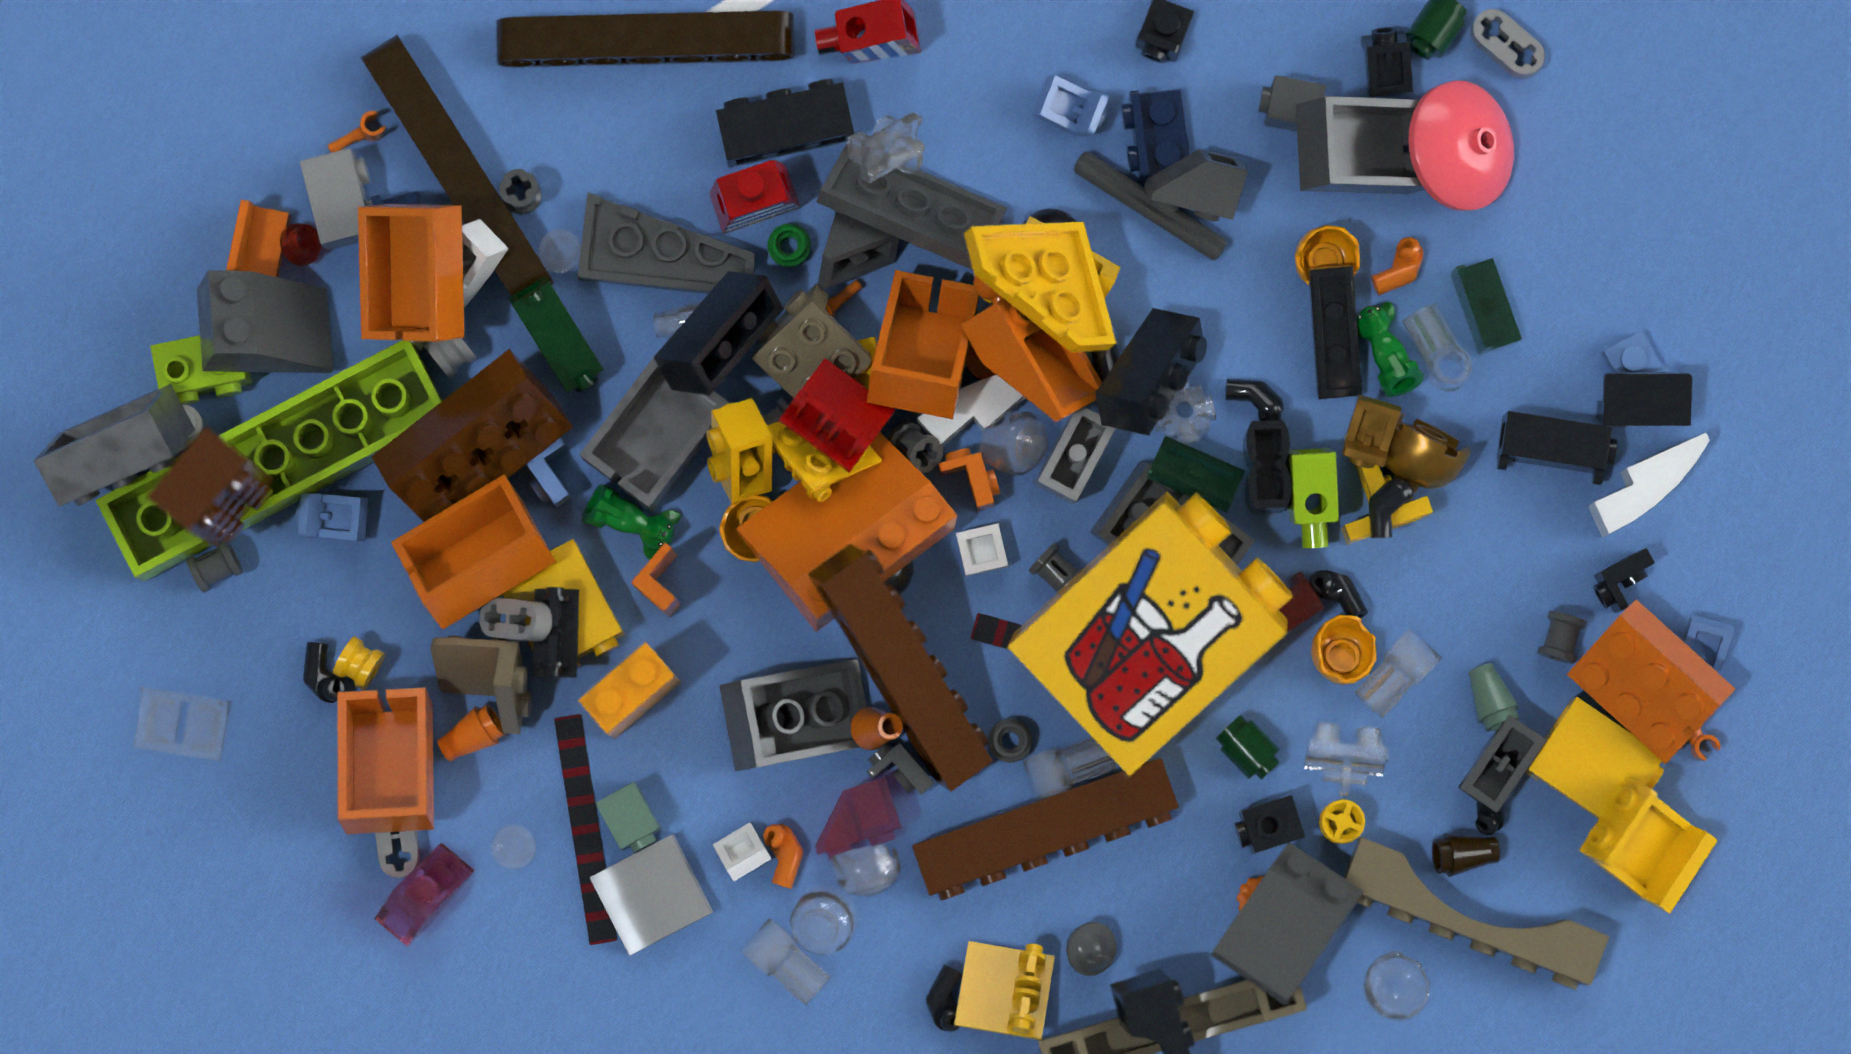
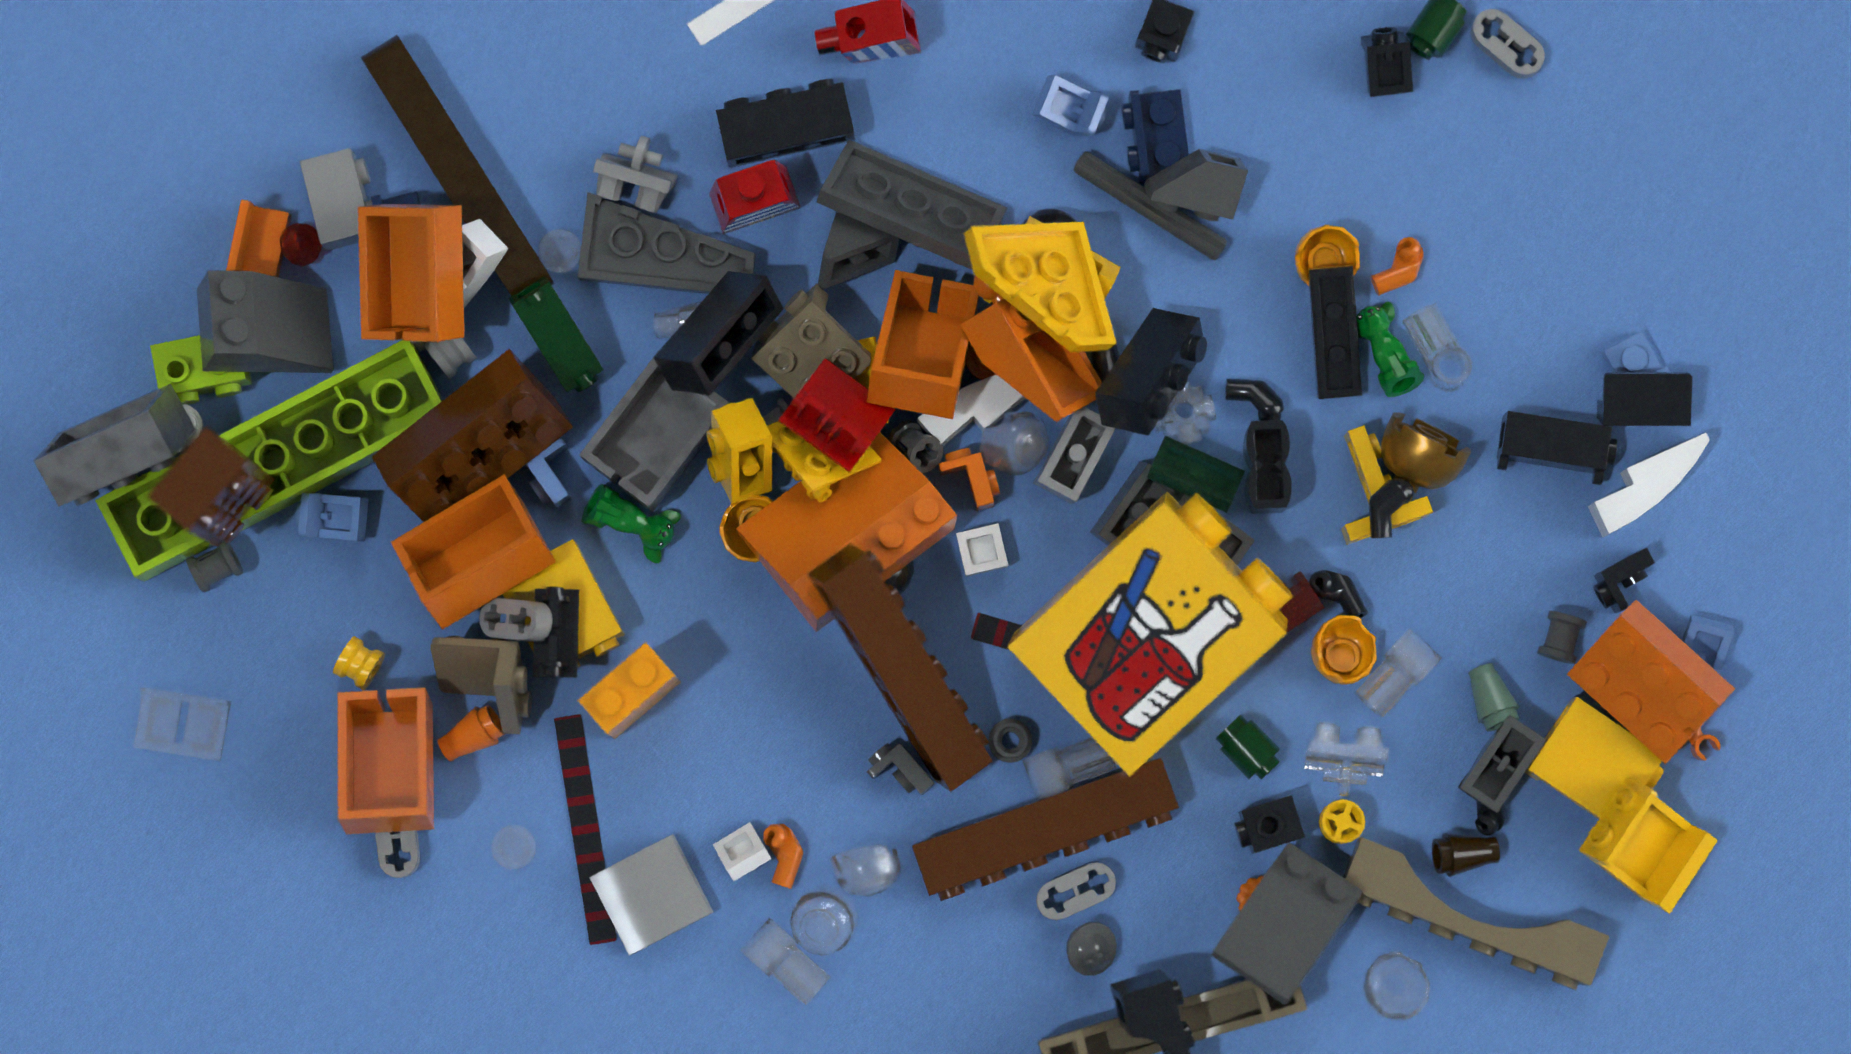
(318, 676): black arm -> none
(359, 133): orange hand -> none
(423, 894): clear pink slope -> none
(533, 194): dark grey bush -> none
(616, 171): none -> light grey hips
(629, 818): sand green brick -> none
(645, 39): dark brown beam -> none
(647, 585): orange panel -> none
(784, 232): green plate -> none
(792, 714): dark grey slope -> none
(836, 302): orange hand -> none
(858, 816): clear pink slope -> none
(874, 728): orange cone -> none
(890, 147): clear hips -> none
(941, 1000): black arm -> none
(1005, 989): yellow hinge -> none
(1054, 568): dark grey bush -> none
(1071, 881): none -> light grey beam
(1281, 100): dark grey brick -> none
(1312, 473): lime torso -> none
(1355, 145): dark grey piece -> none
(1370, 432): pearl gold bracket -> none
(1461, 146): coral dish -> none
(1485, 306): clear green panel -> none

